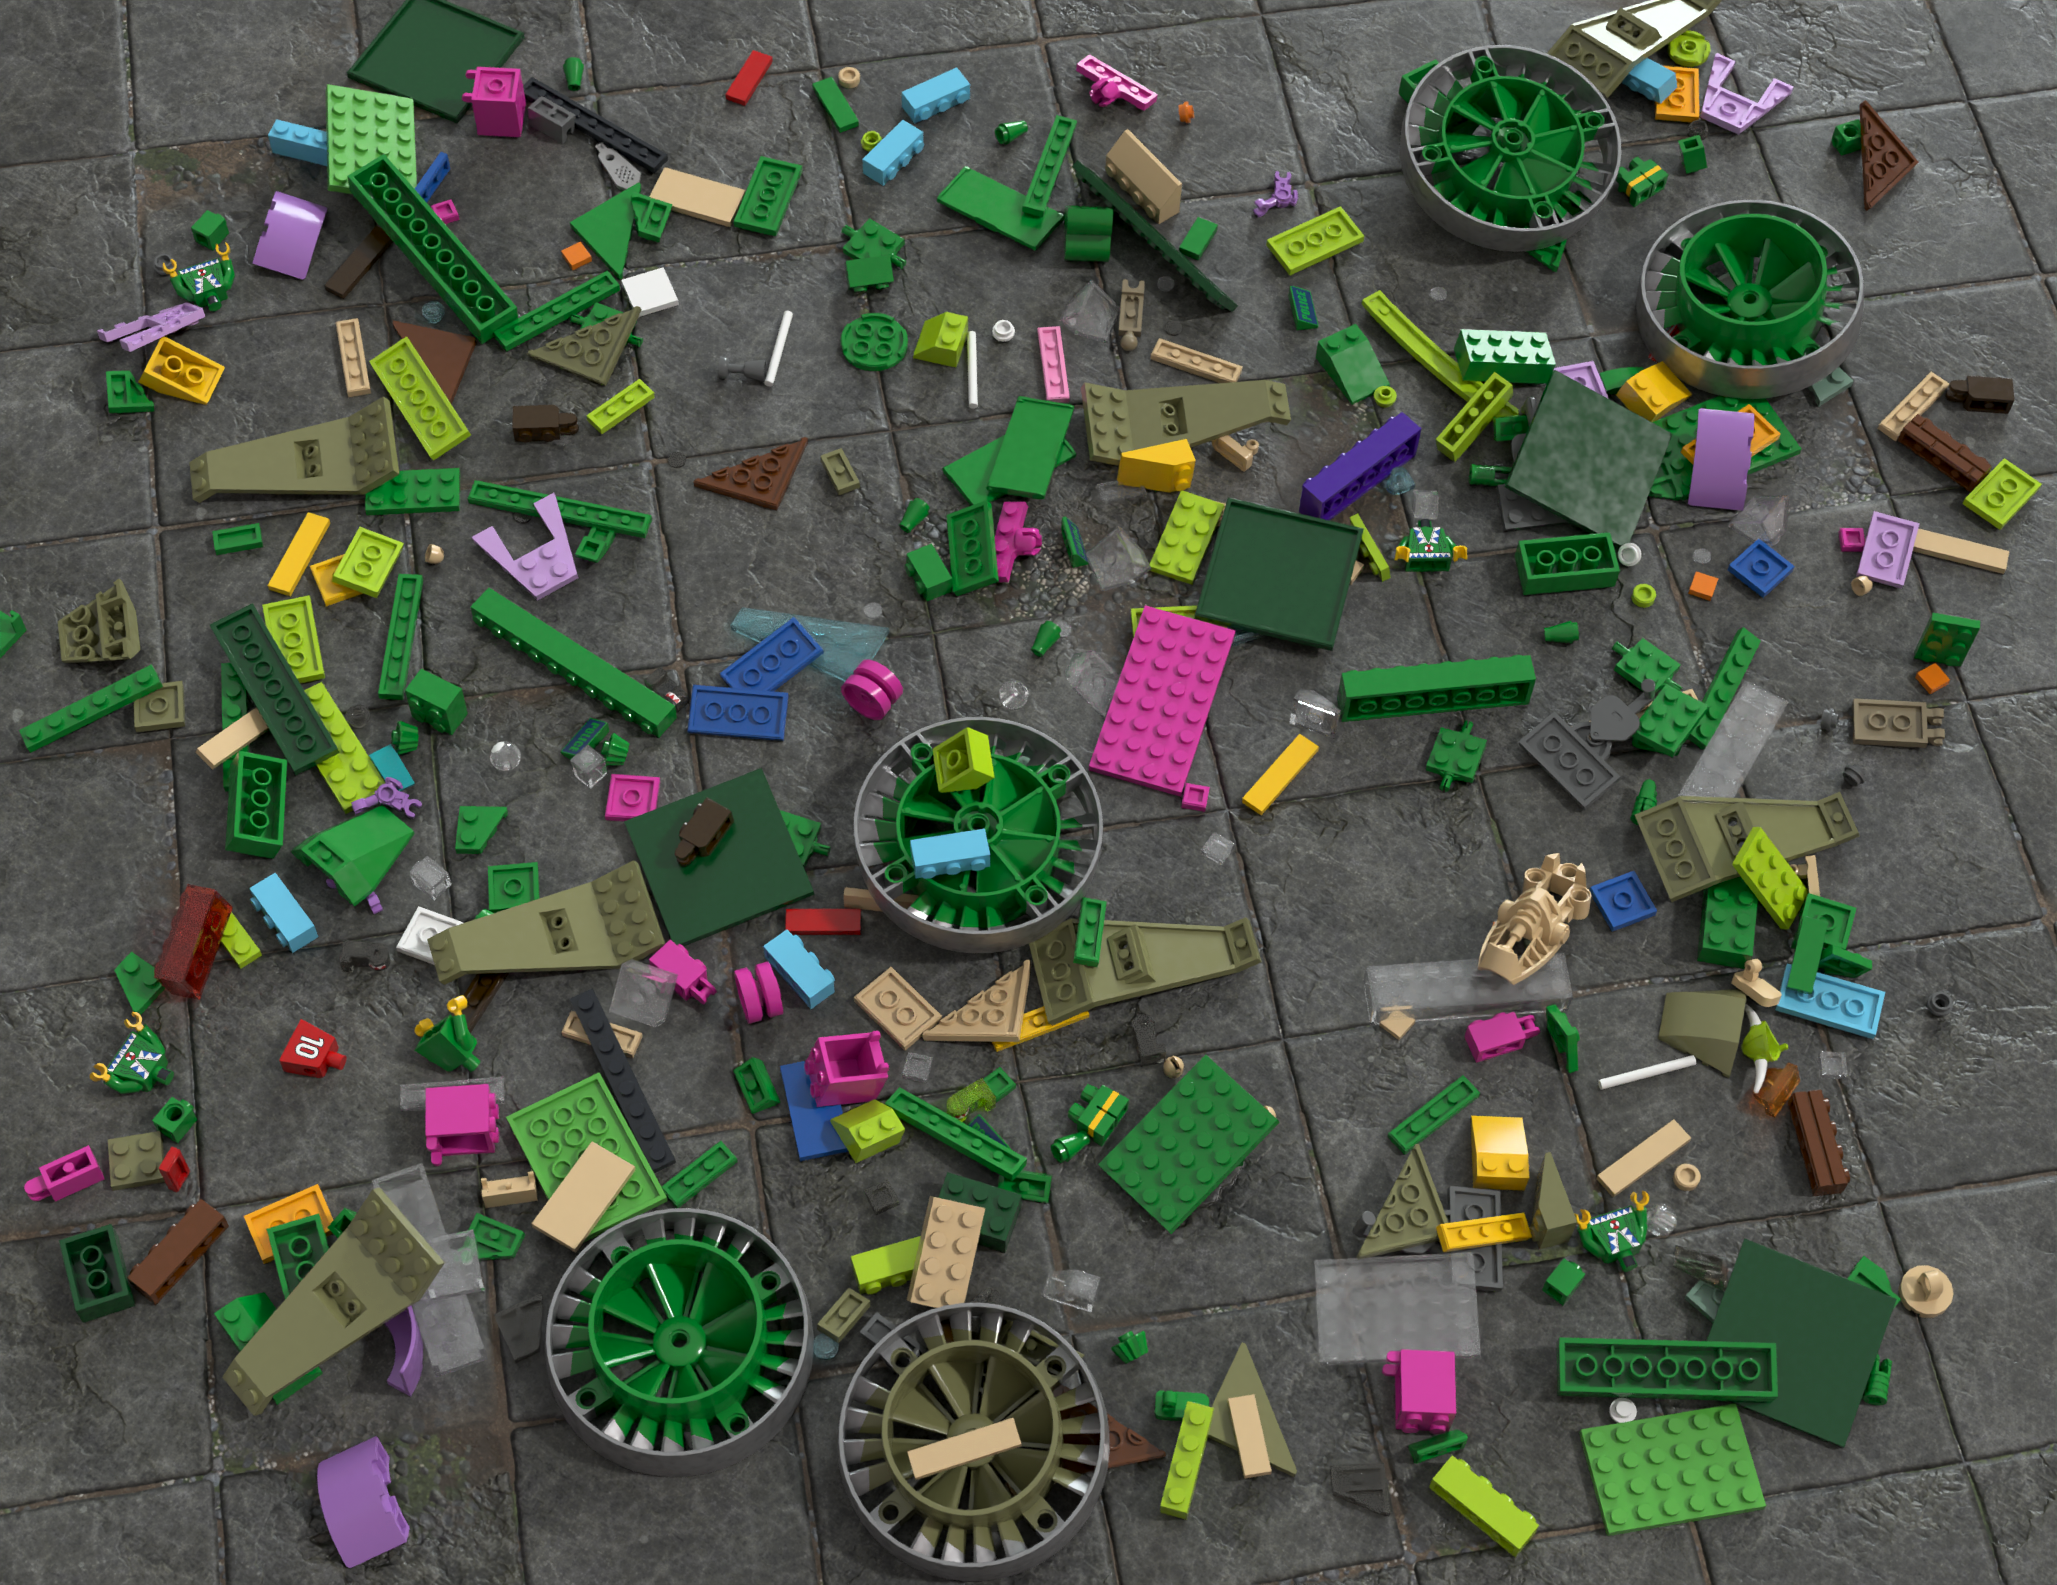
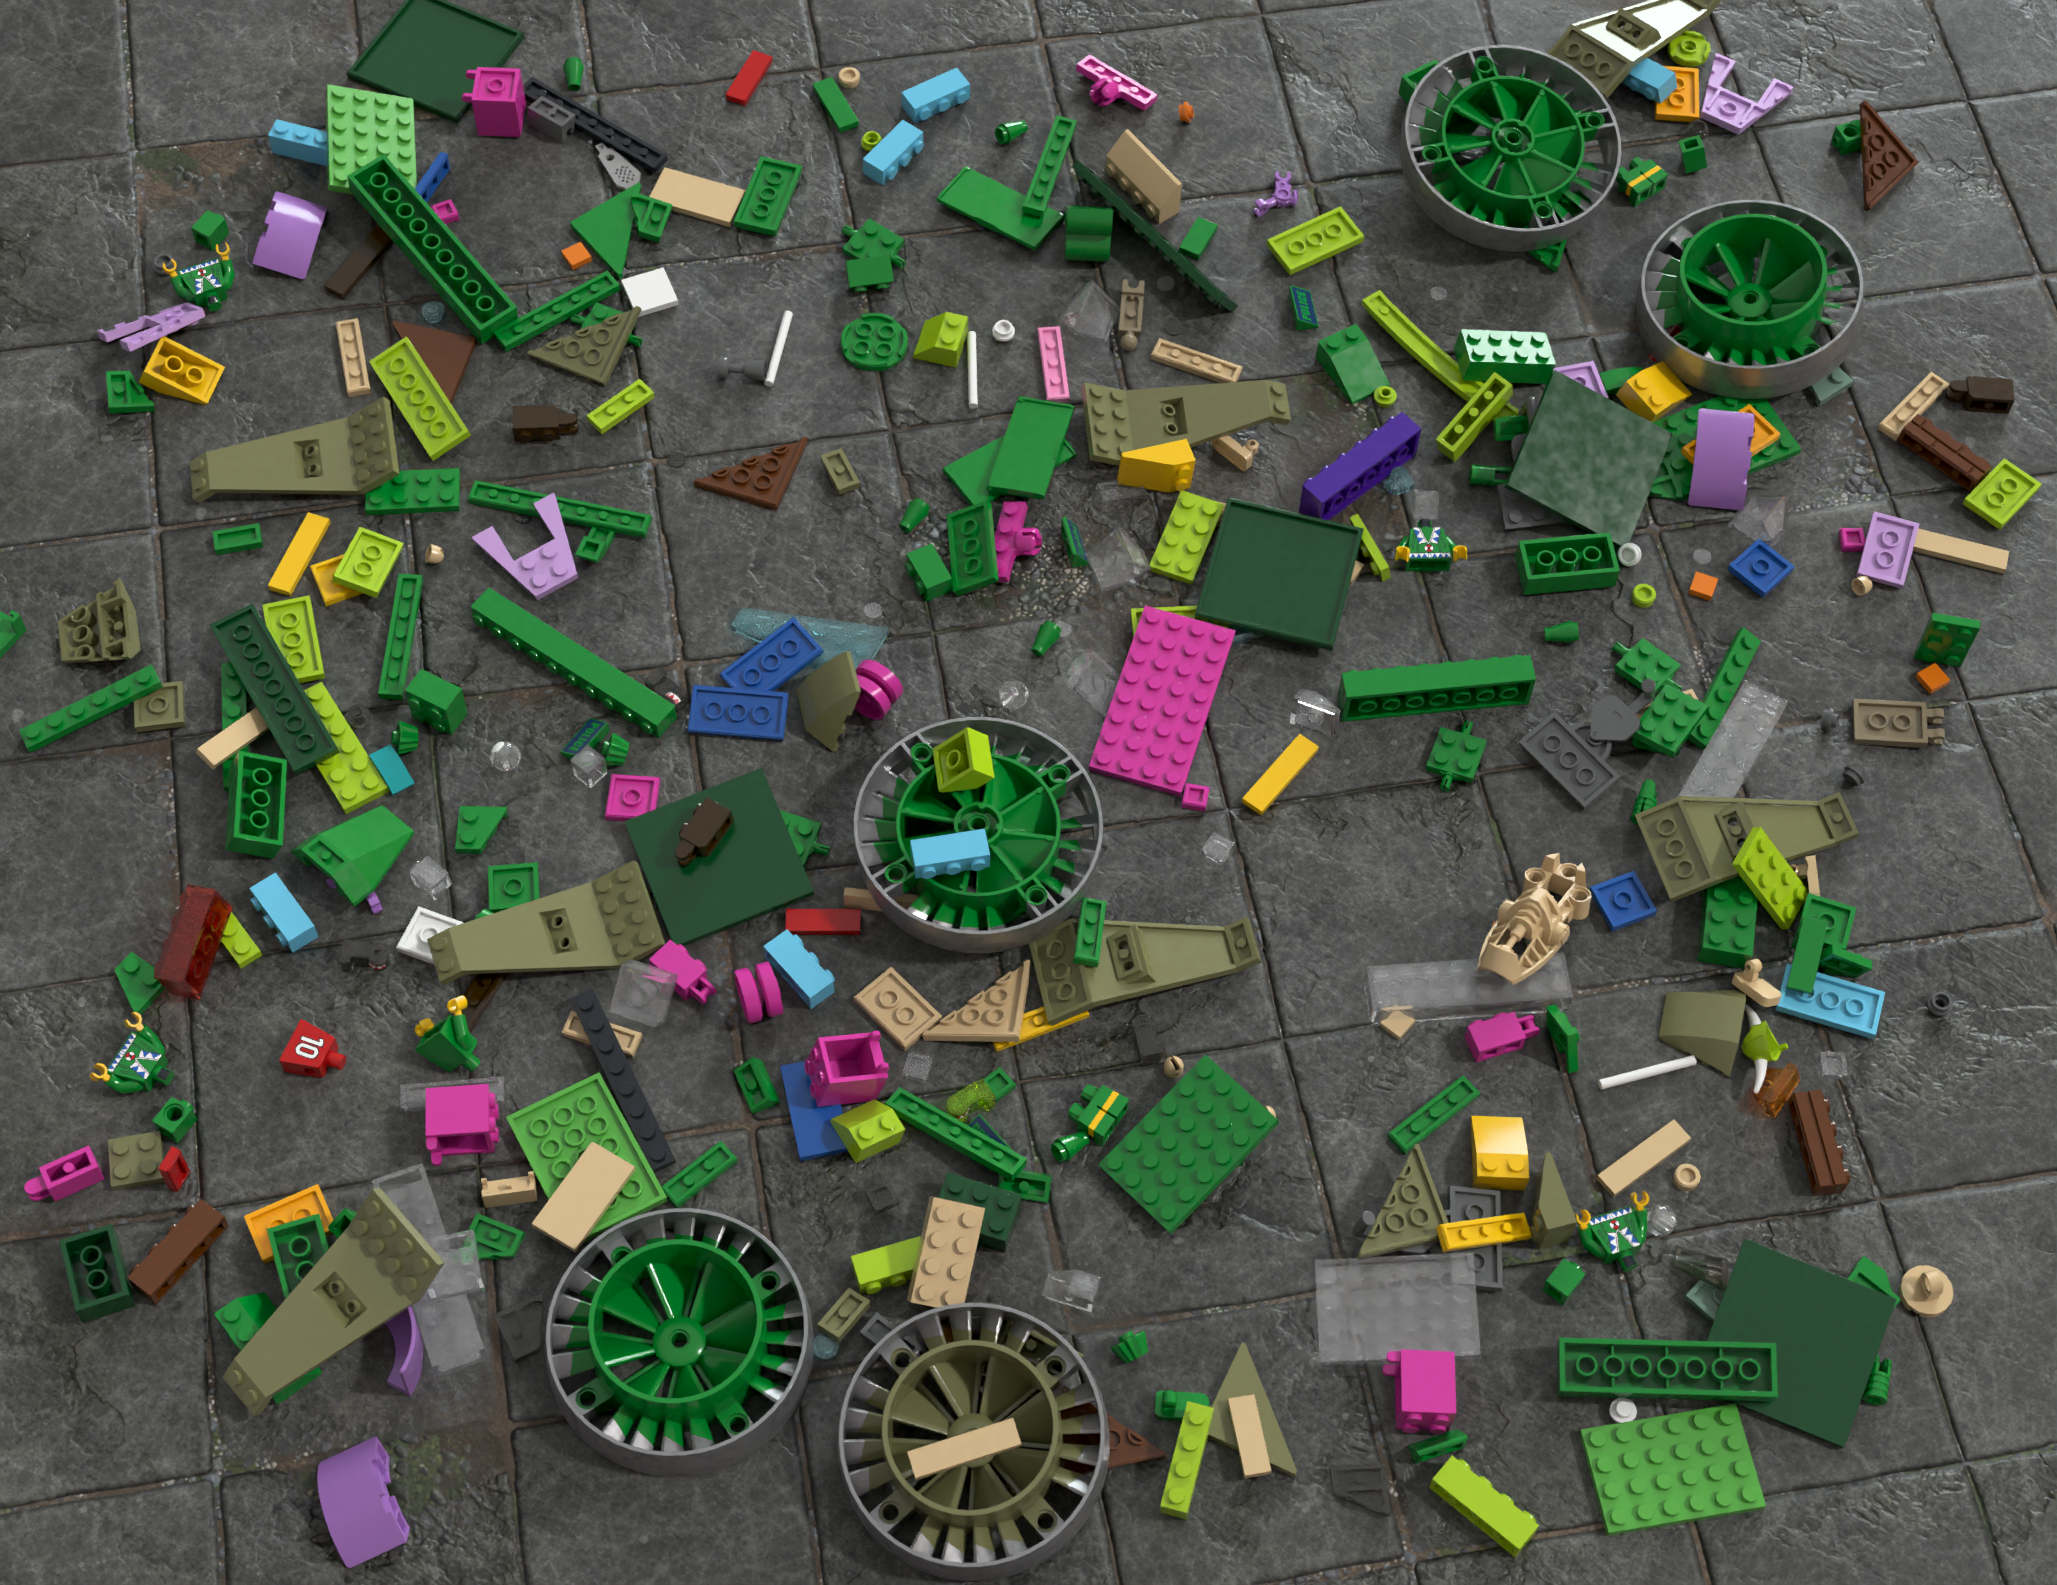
(390, 796): medium lavender piece -> none
(828, 698): none -> olive wedge

